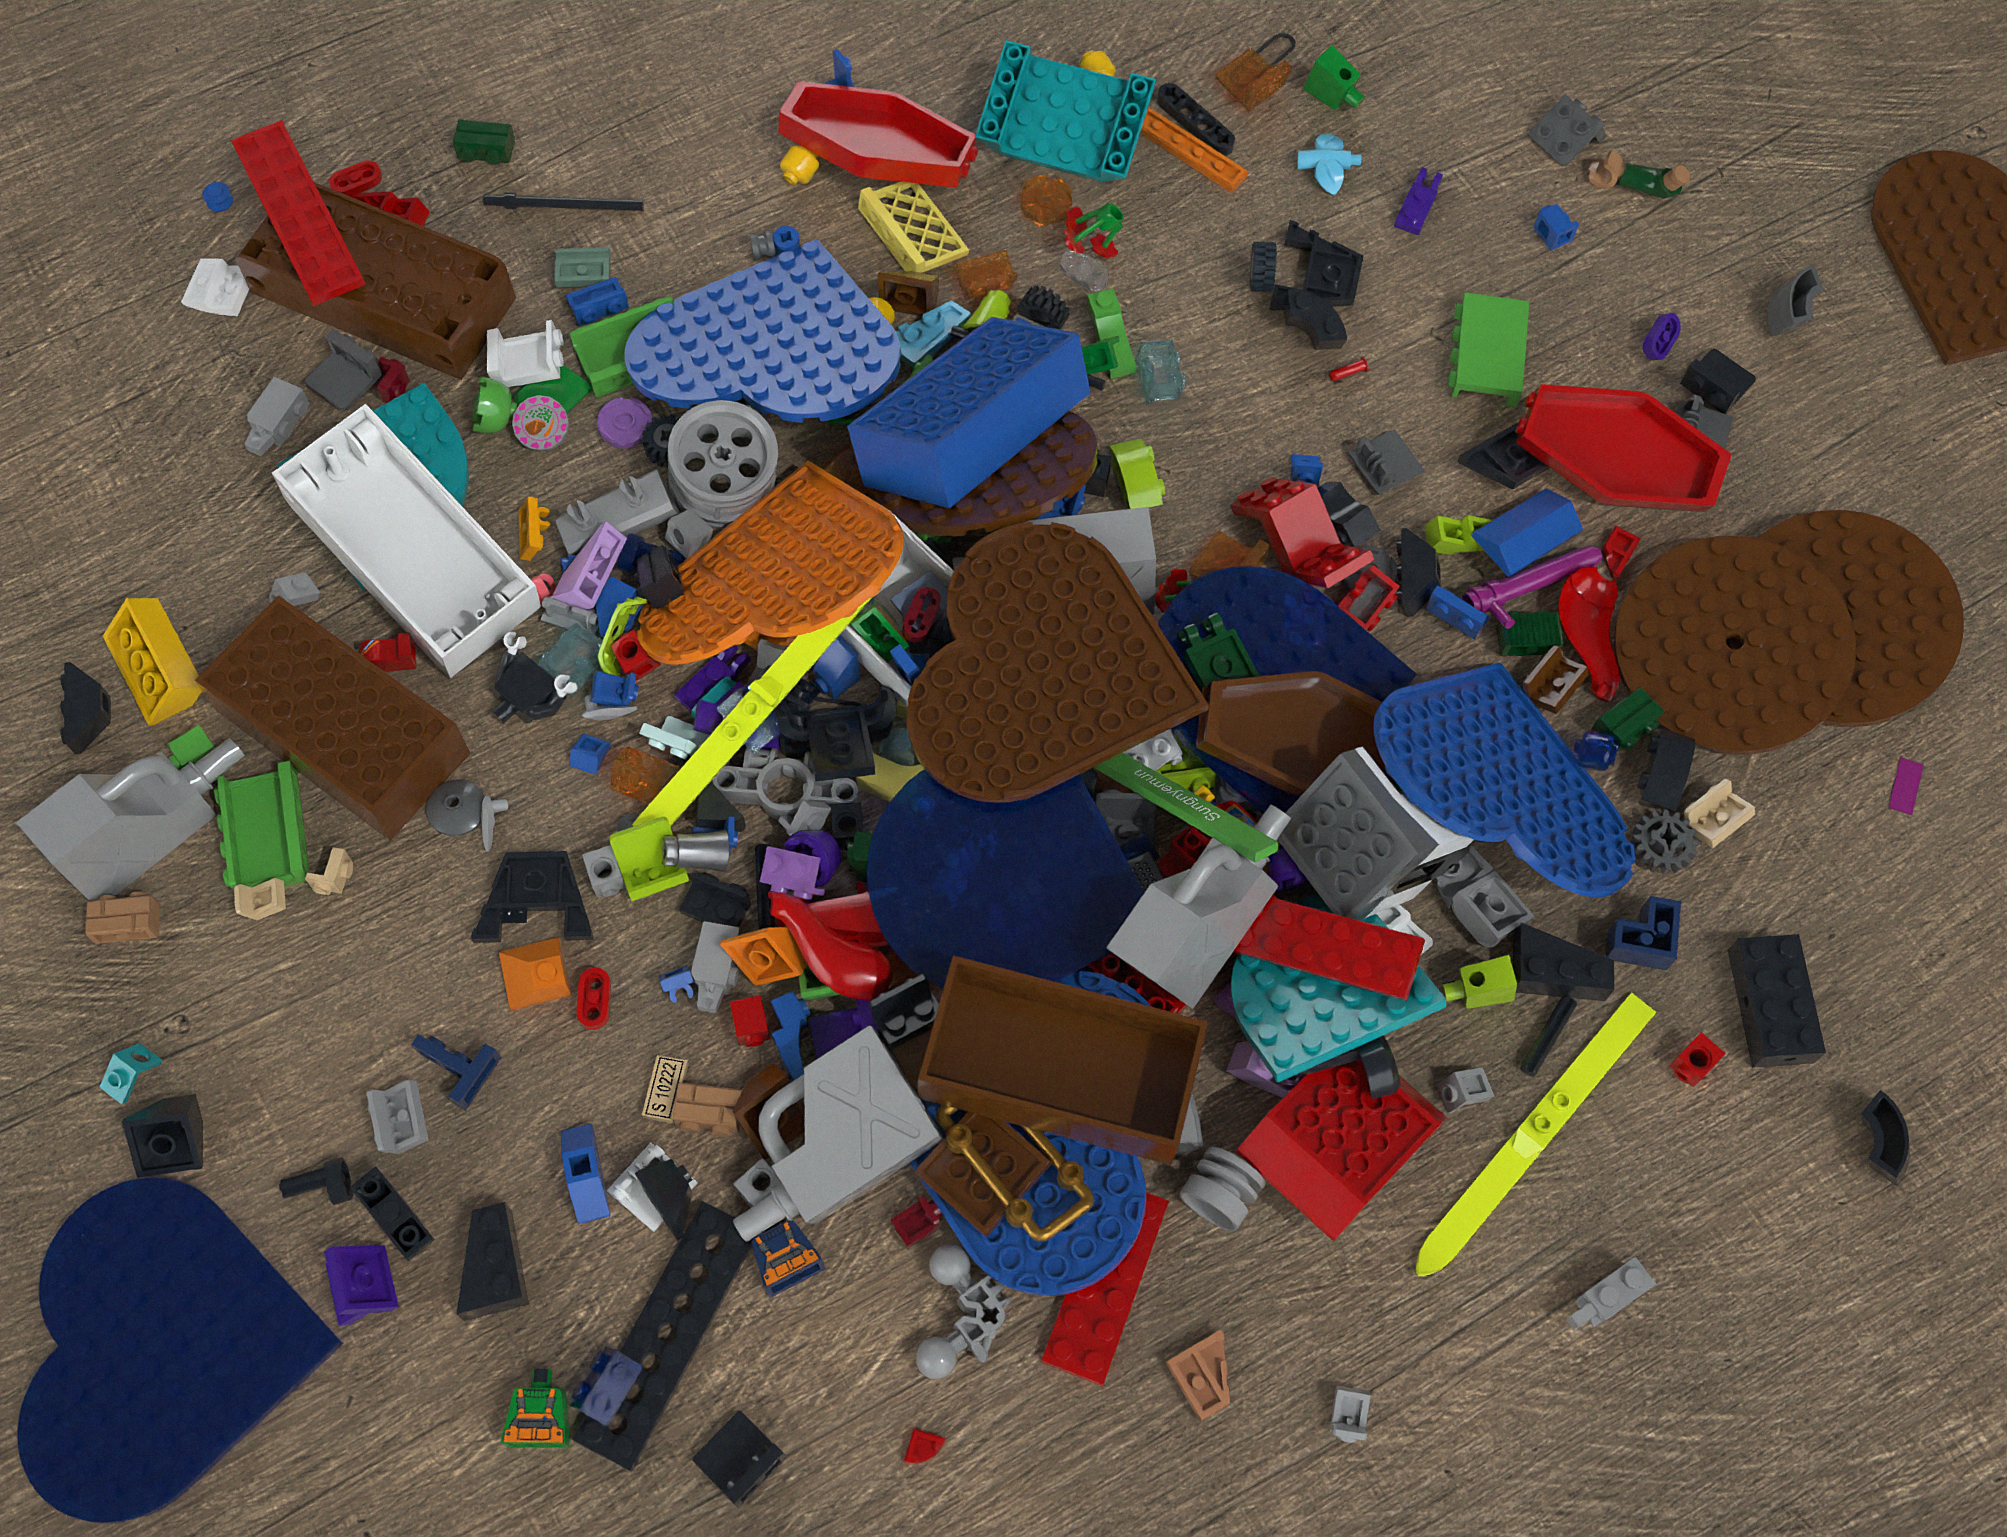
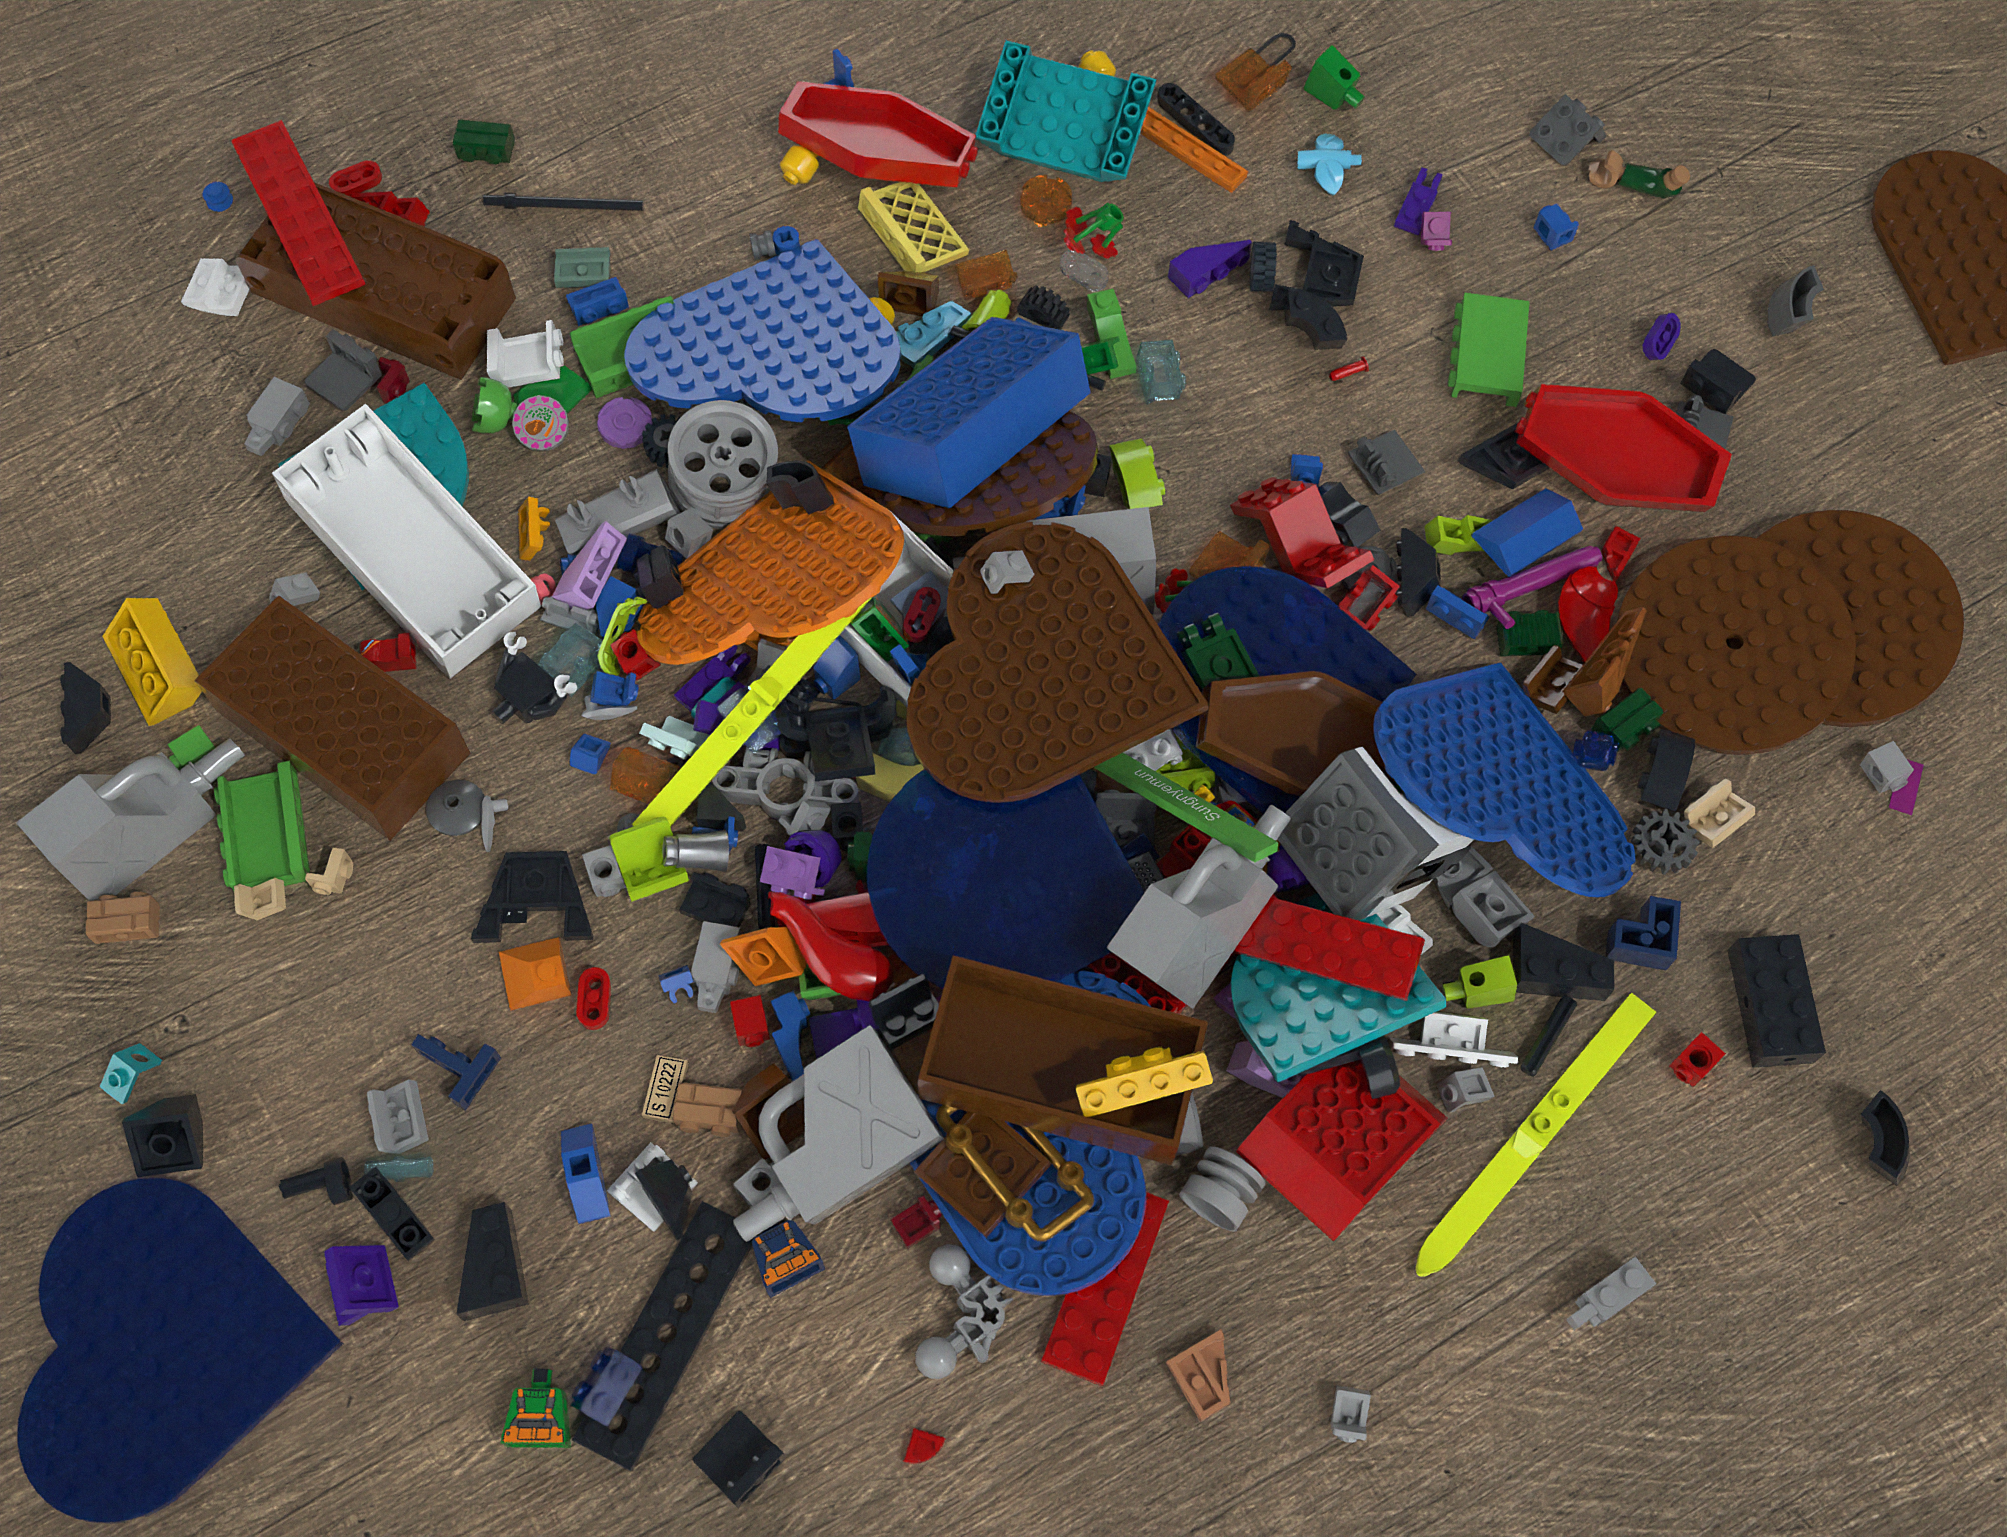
(402, 1168): none -> clear light blue pin
(798, 485): none -> black brick
(1005, 568): none -> light grey bracket
(1142, 1080): none -> yellow bracket
(1205, 264): none -> dark purple slope
(1436, 230): none -> magenta bracket
(1453, 1036): none -> white bracket
(1604, 670): none -> dark orange wedge
(1887, 768): none -> light grey brick

